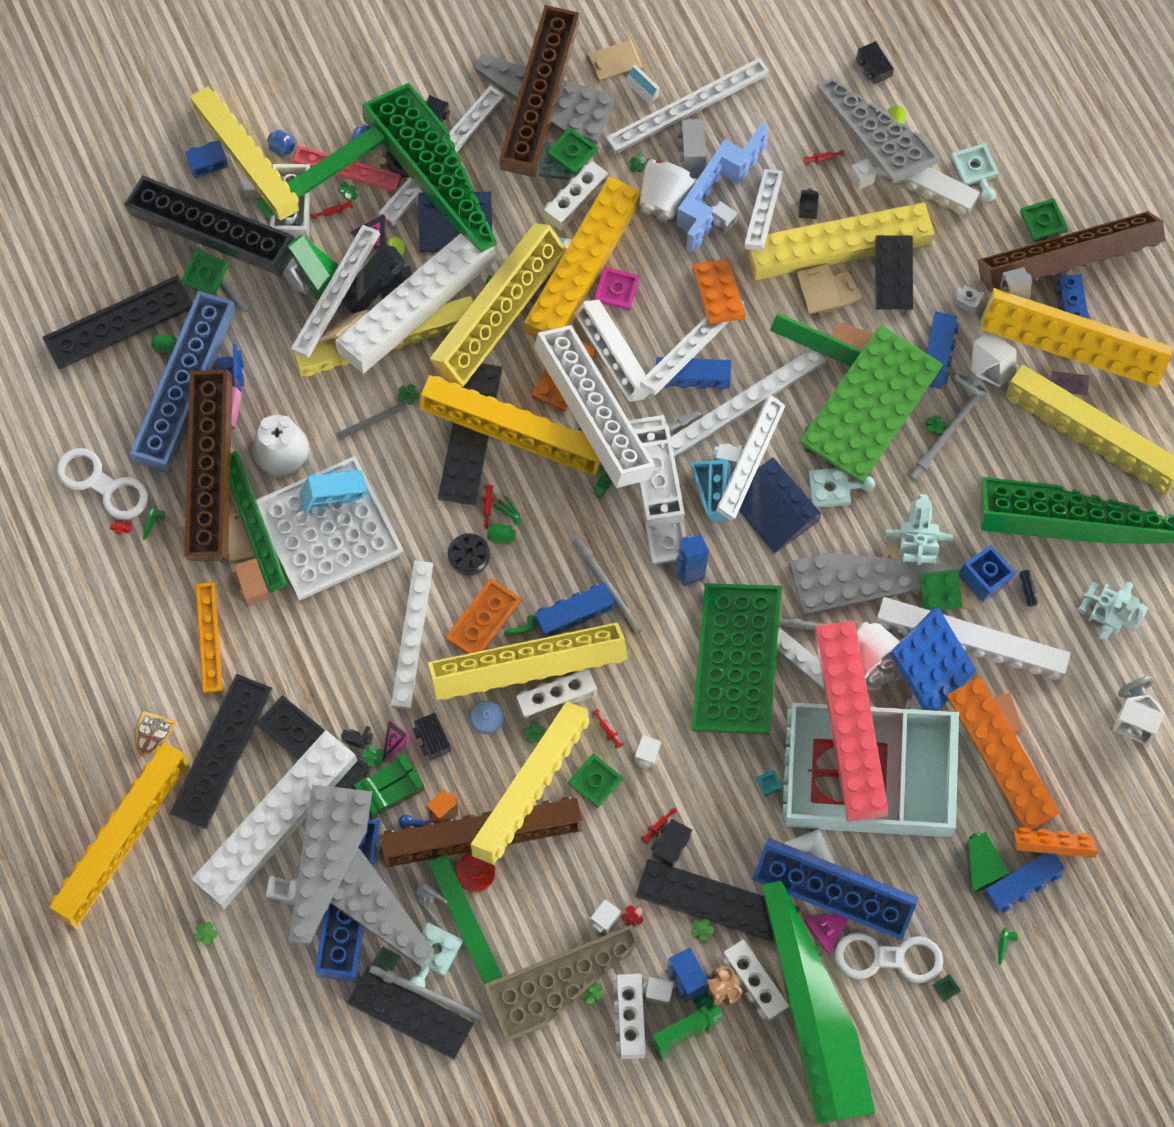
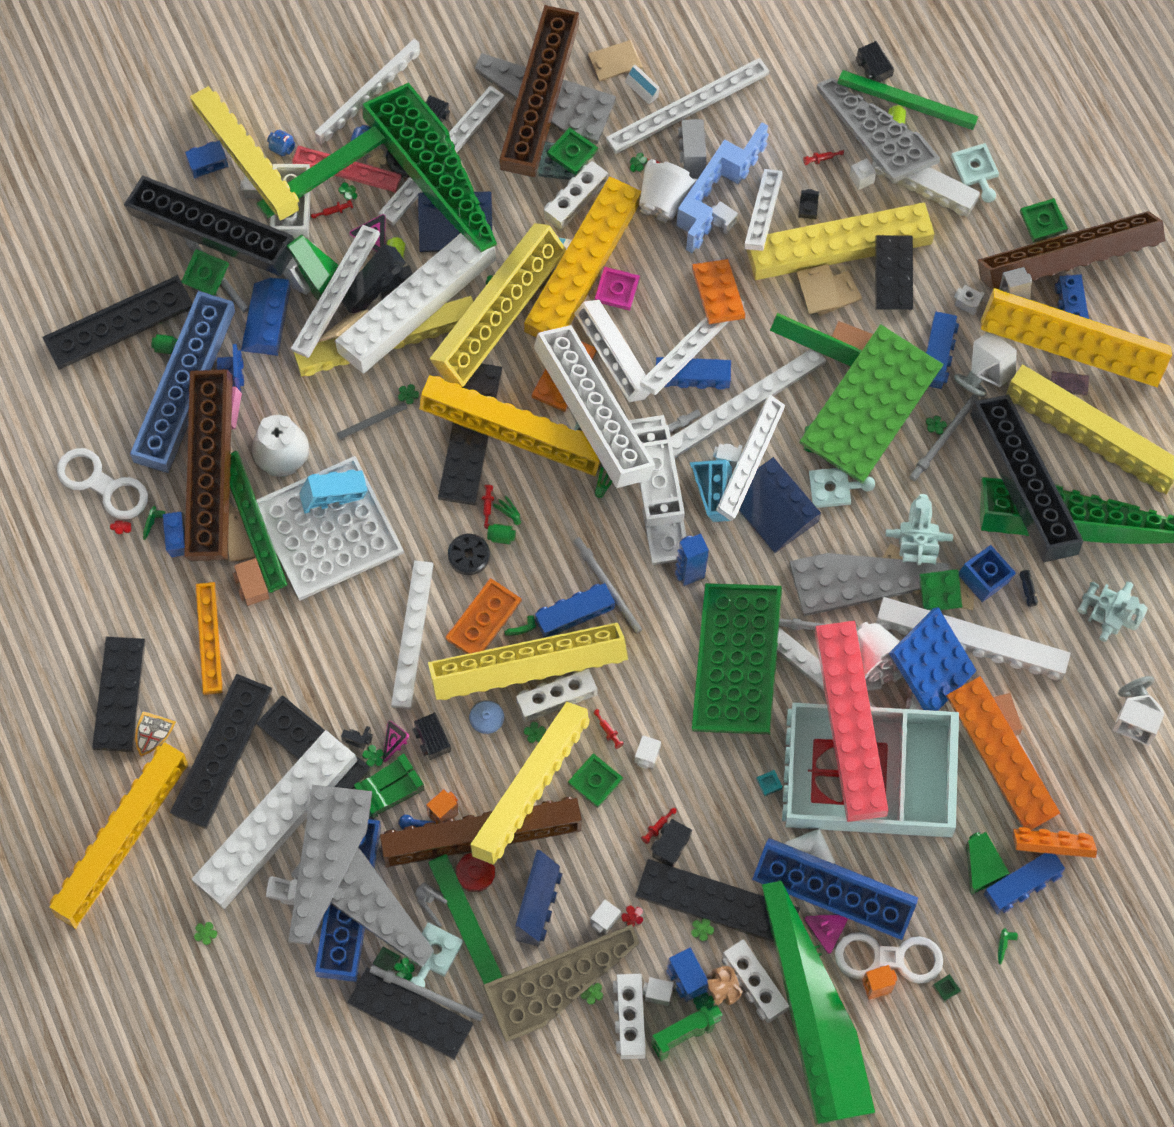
(119, 694): none -> black plate
(174, 533): none -> blue brick
(266, 316): none -> blue slope
(372, 87): none -> white plate
(404, 969): none -> green plant
(537, 900): none -> dark blue slope
(879, 982): none -> orange brick
(907, 99): none -> green tile
(1026, 478): none -> black brick

